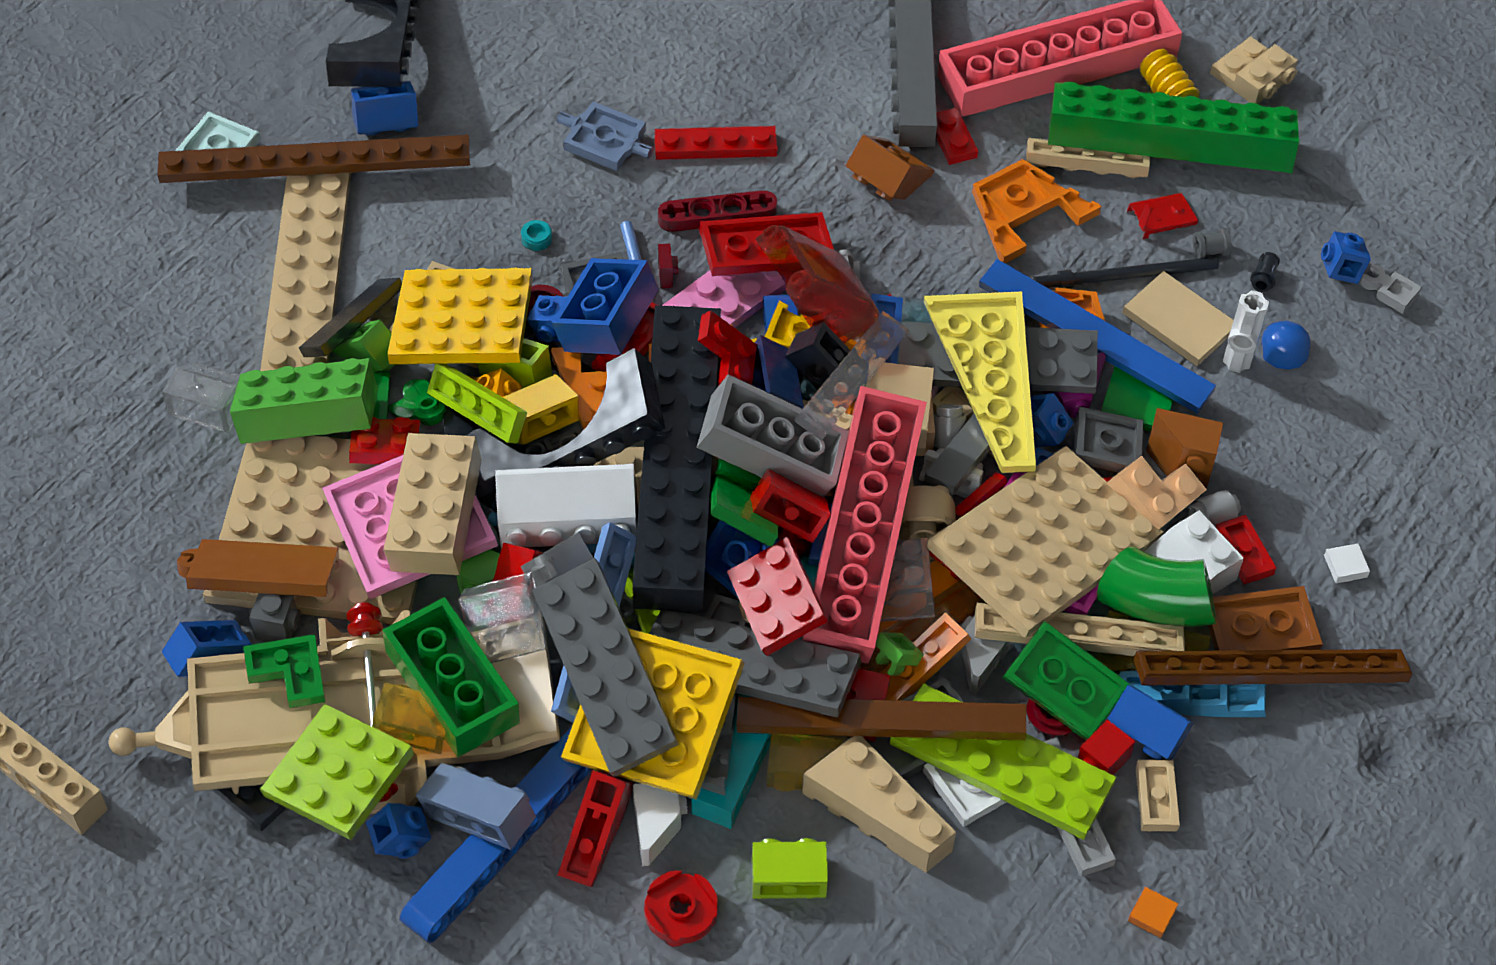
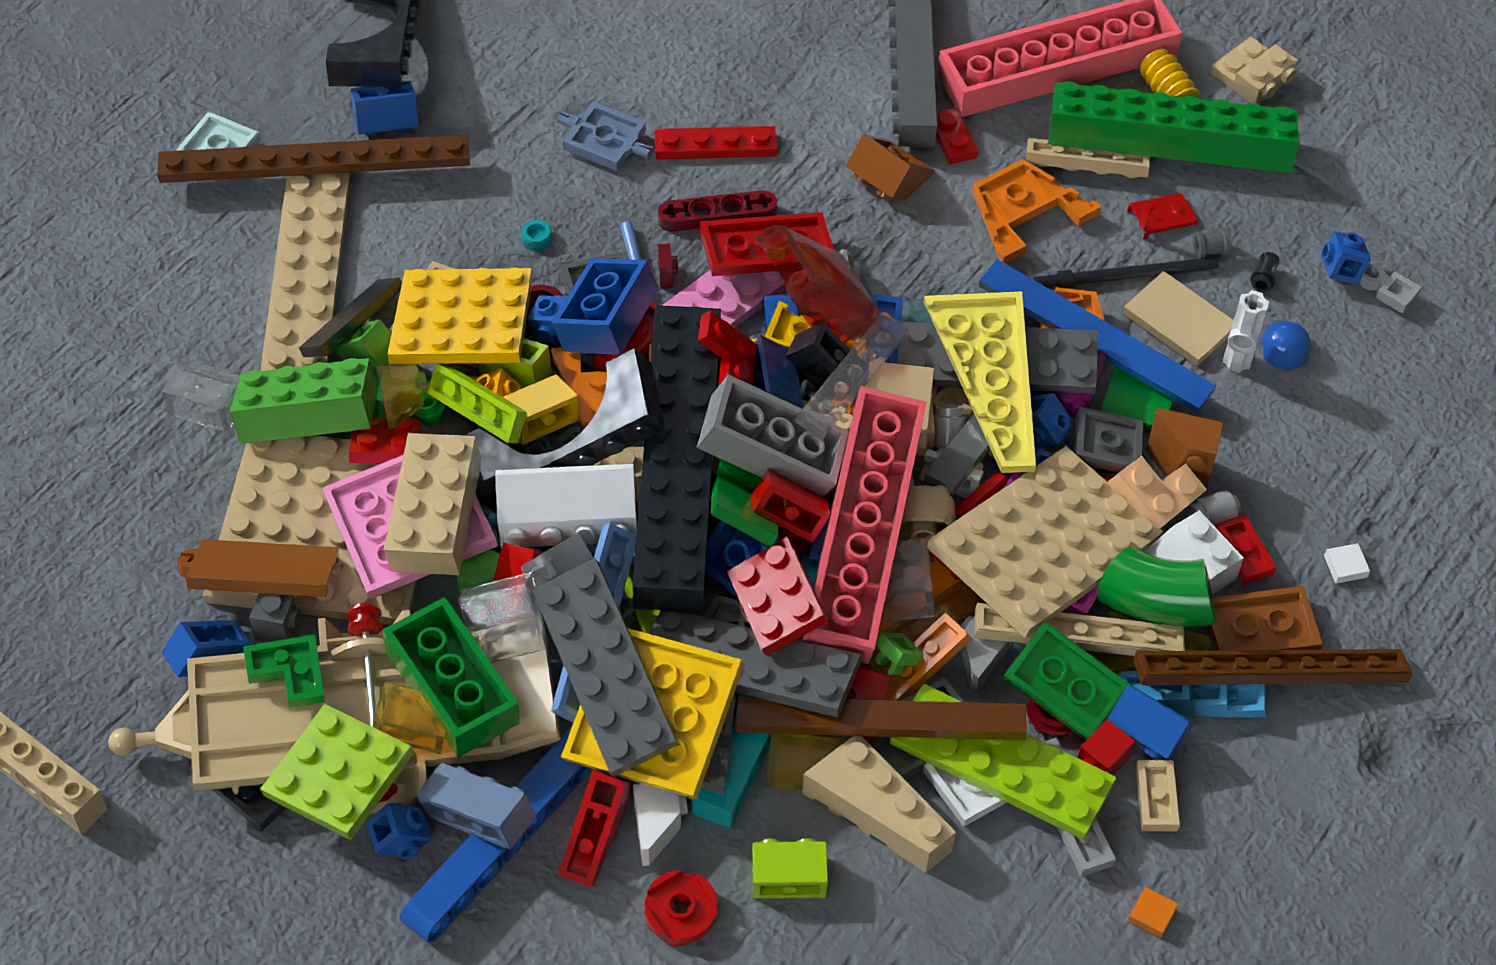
(401, 391): none -> clear yellow slope

